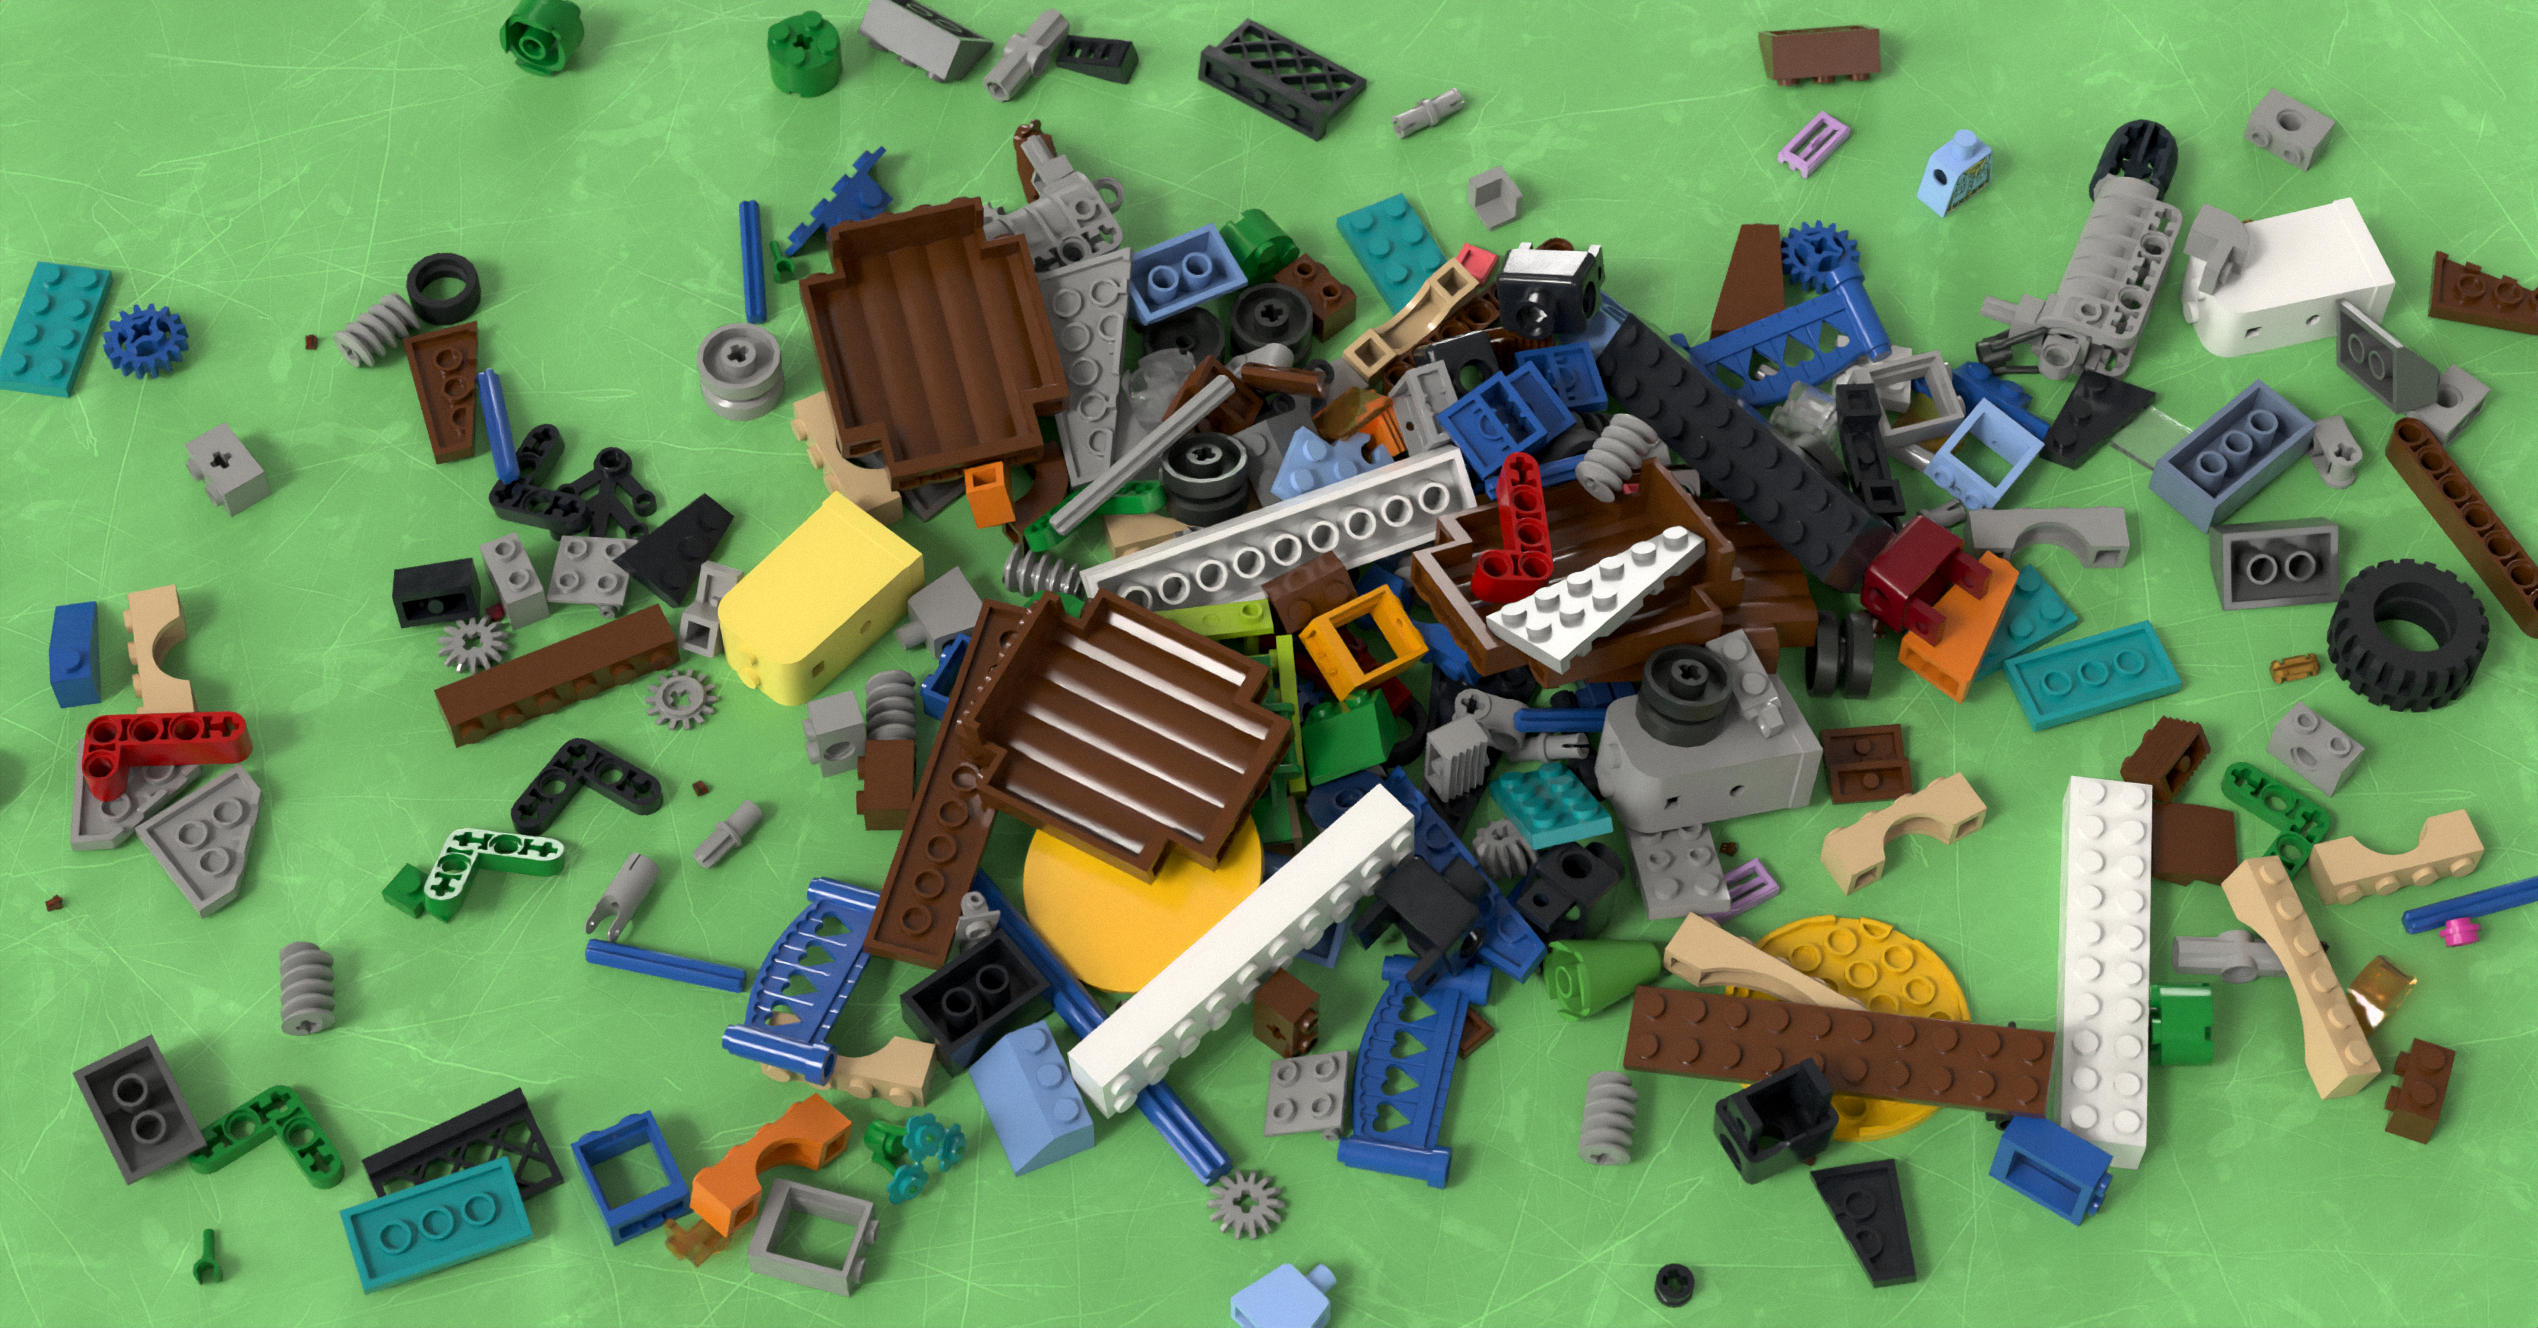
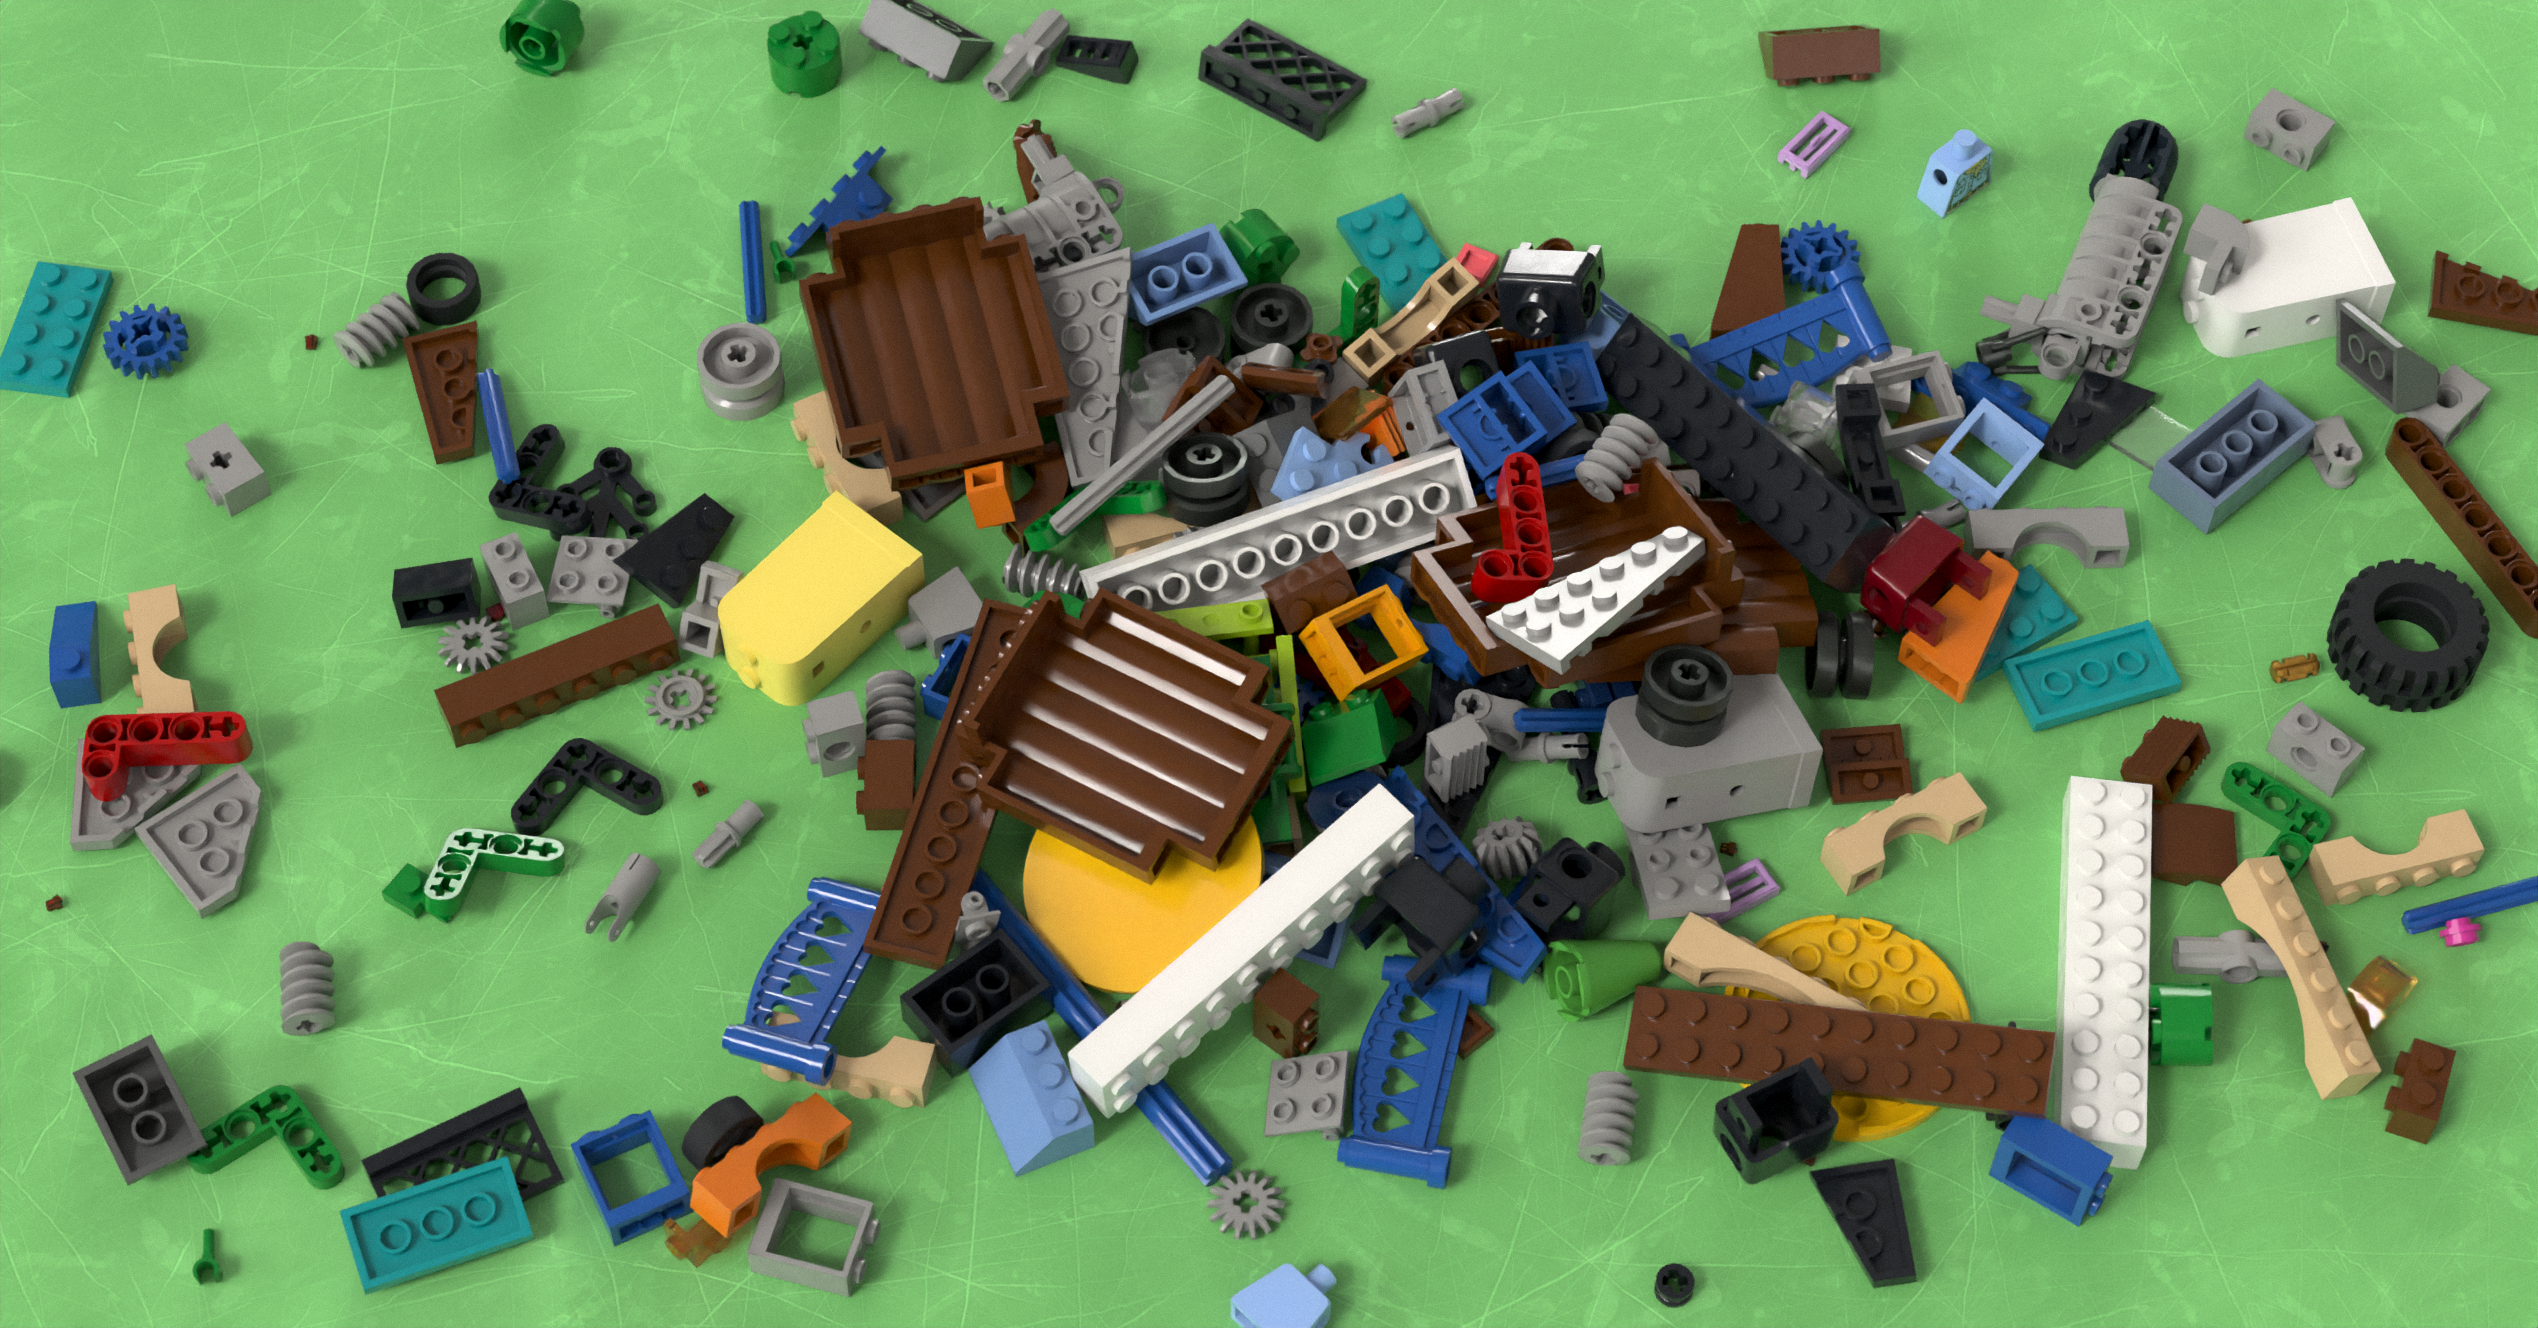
(666, 965): blue axle -> none
(718, 1130): none -> black tyre
(923, 1138): teal plant -> none
(1322, 347): none -> reddish brown plate
(1331, 301): reddish brown brick -> none
(1358, 309): none -> green beam
(1494, 198): light grey panel -> none
(1549, 806): teal plate -> none
(1752, 688): light grey hinge -> none
(2275, 563): dark grey slope -> none

